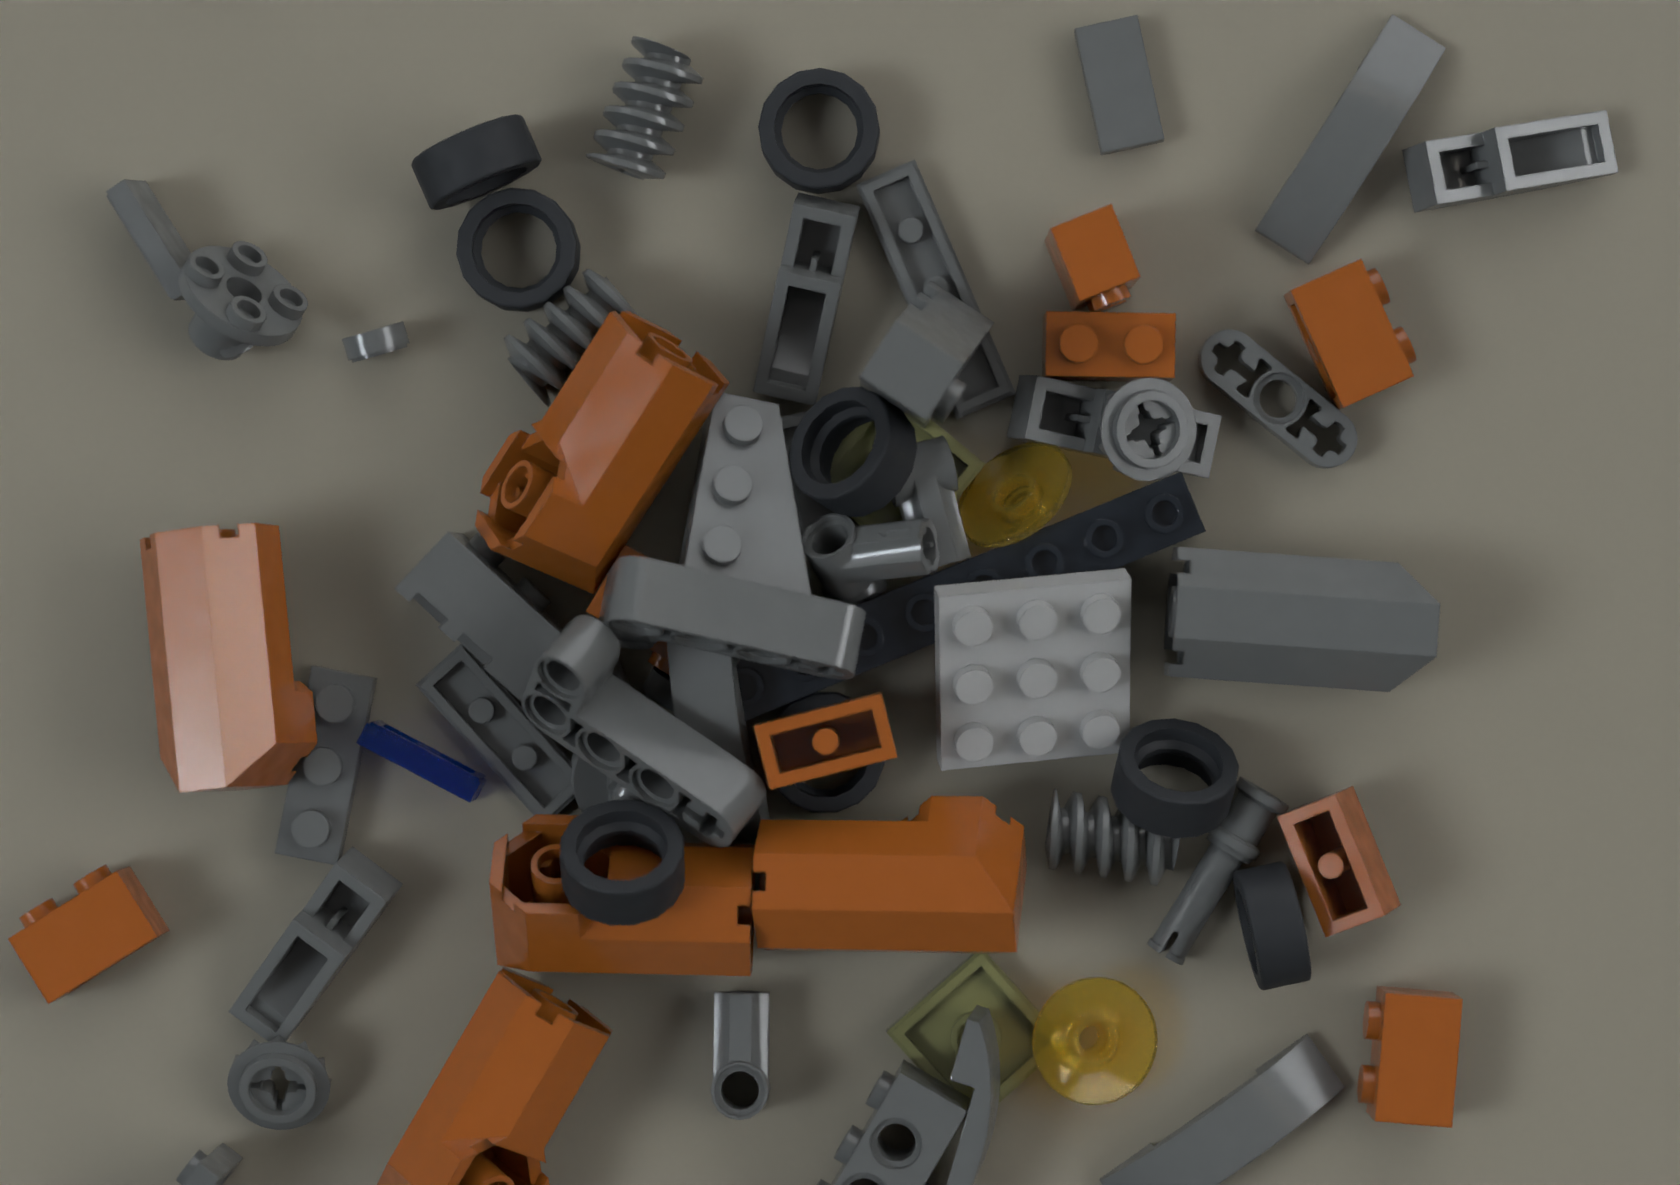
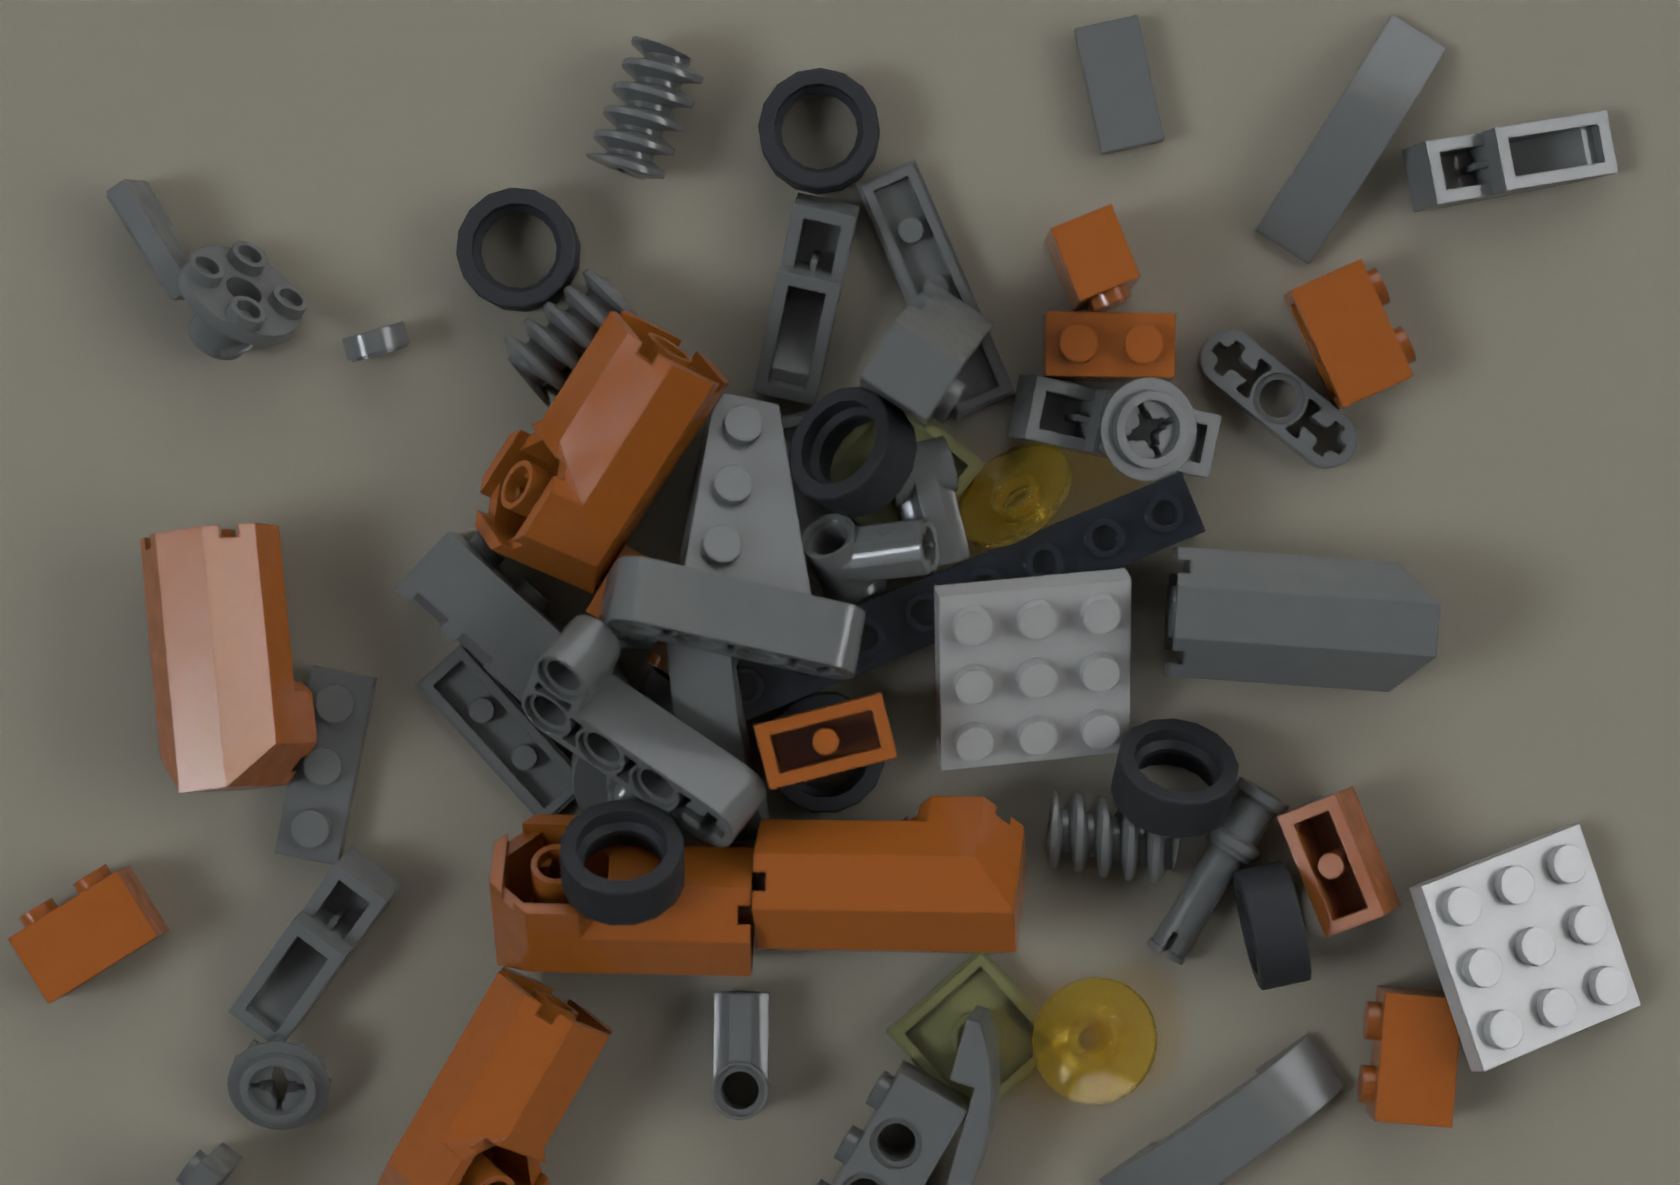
(422, 760): clear blue tile -> none
(476, 161): black tyre -> none
(1524, 947): none -> plate

